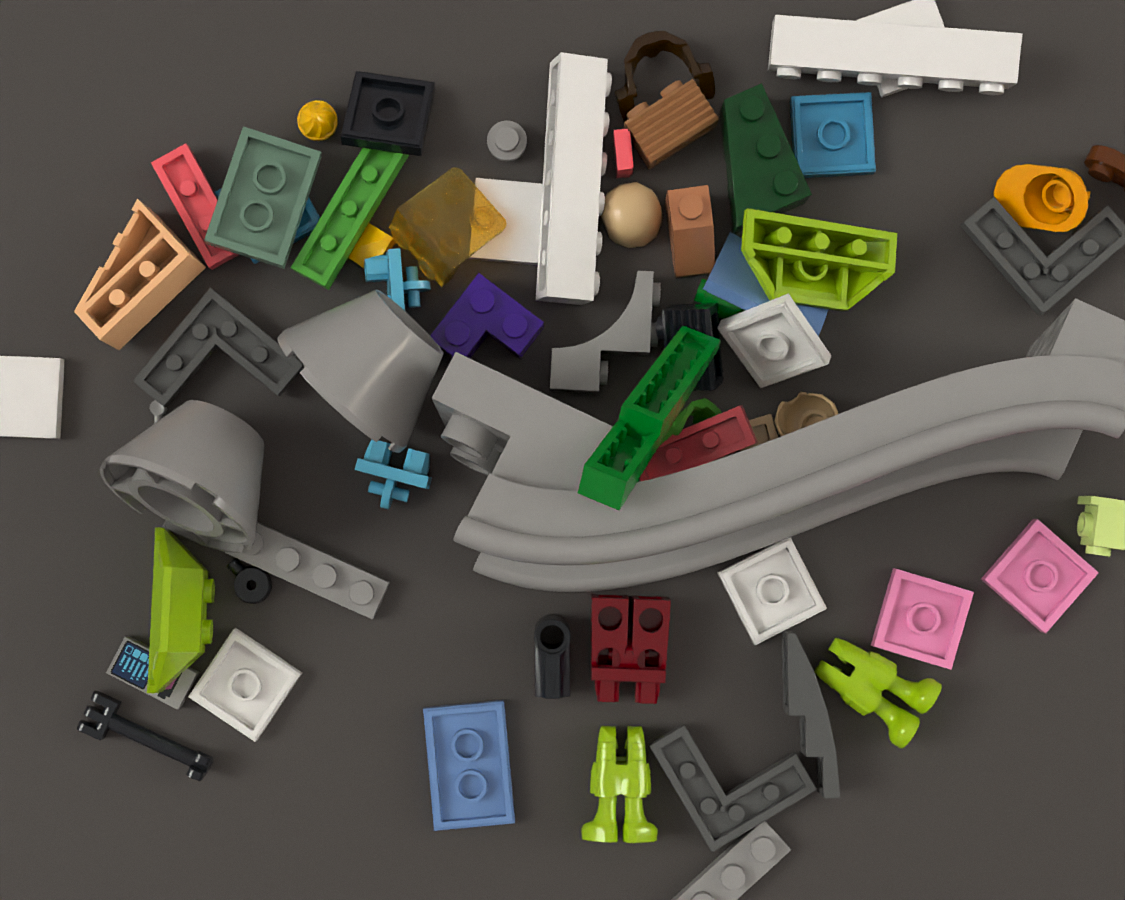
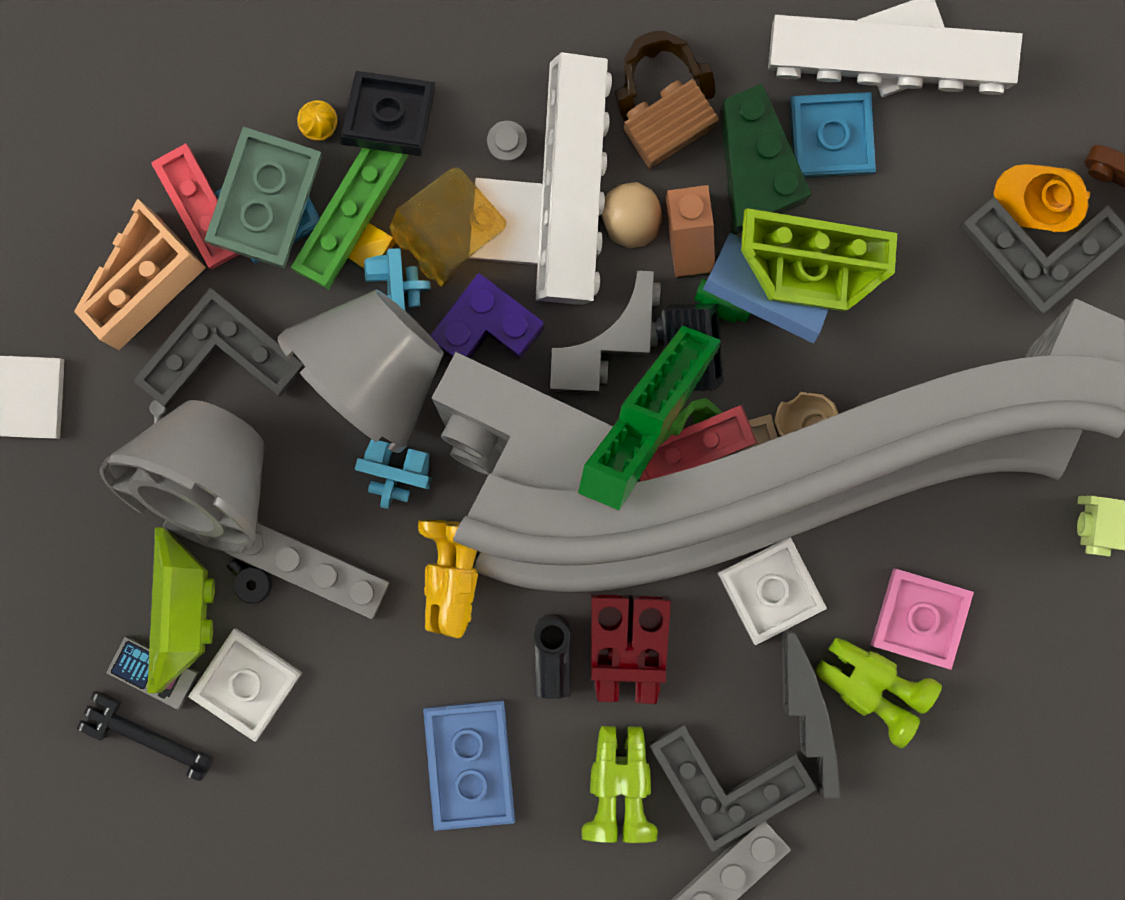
(448, 582): none -> yellow piece
(623, 153): coral tile -> none
(774, 341): white tile -> none
(1039, 575): bright pink tile -> none

